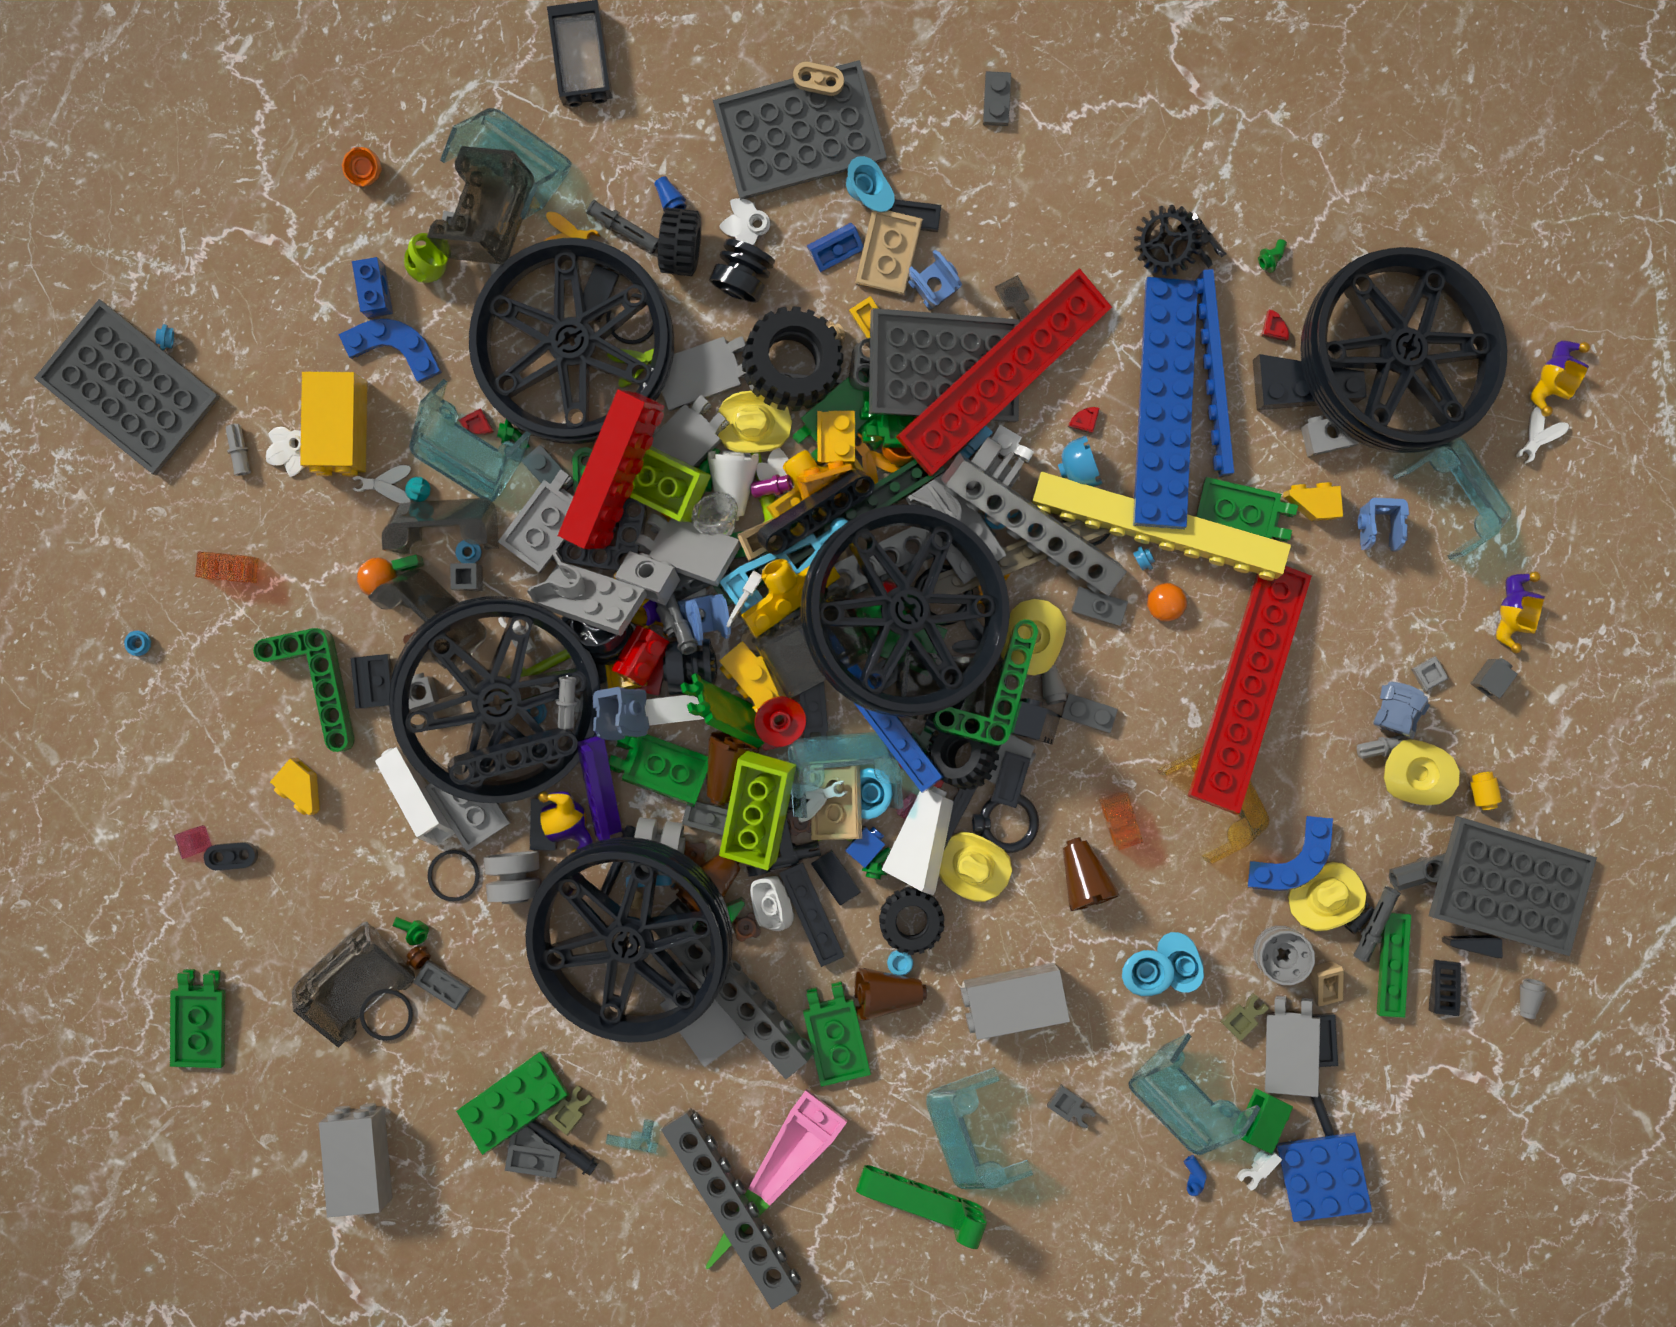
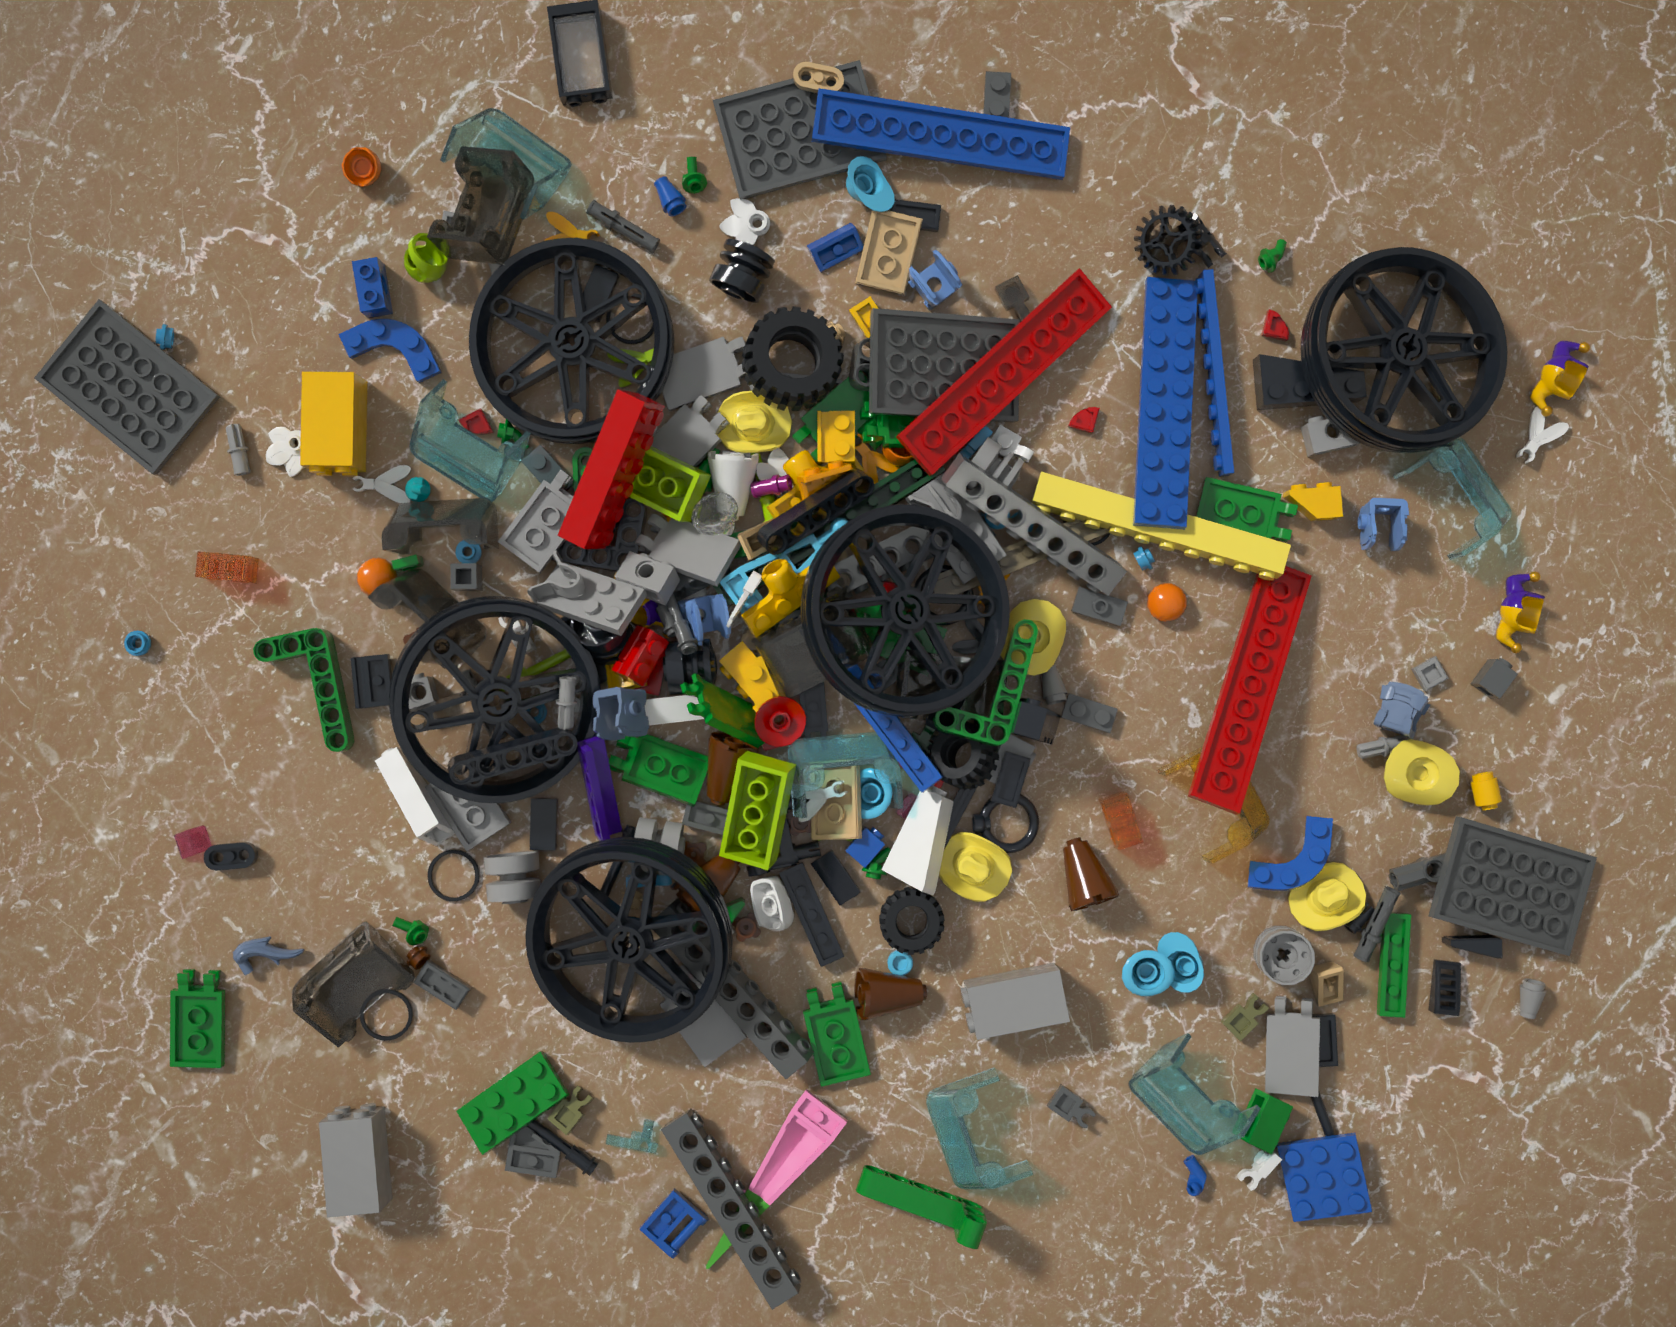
(262, 948): none -> sand blue piece
(299, 785): yellow slope -> none
(564, 819): piece -> none
(667, 1217): none -> blue plate
(679, 241): black tyre -> none
(693, 181): none -> green plate
(940, 134): none -> blue plate
(1079, 463): dark azure cylinder -> none

